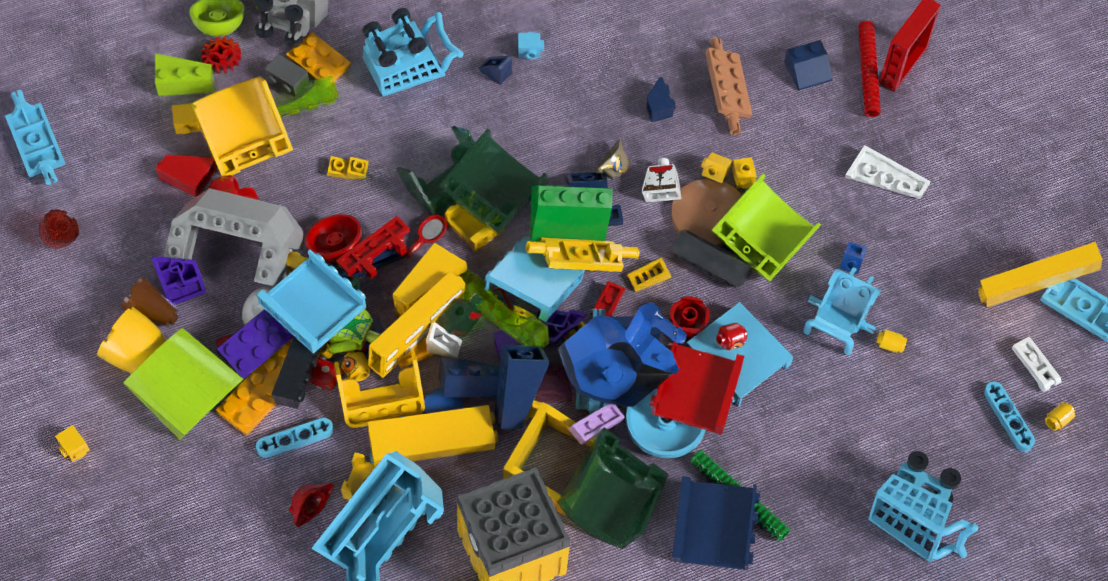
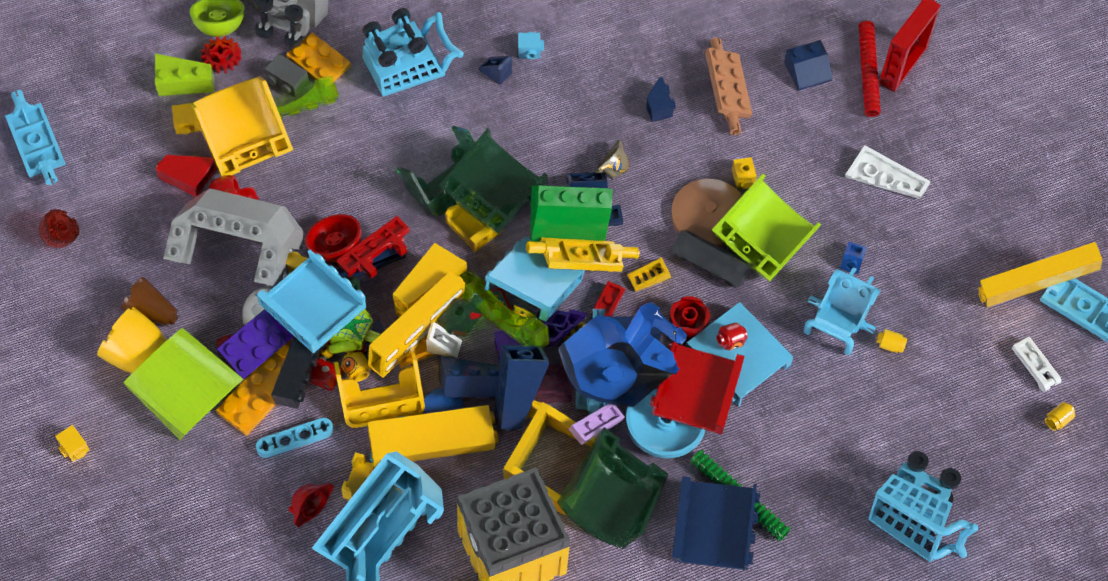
(179, 278): dark purple slope -> none
(347, 169): yellow slope -> none
(428, 232): red piece -> none
(661, 182): white torso -> none
(716, 167): yellow brick -> none
(1011, 415): medium azure beam -> none

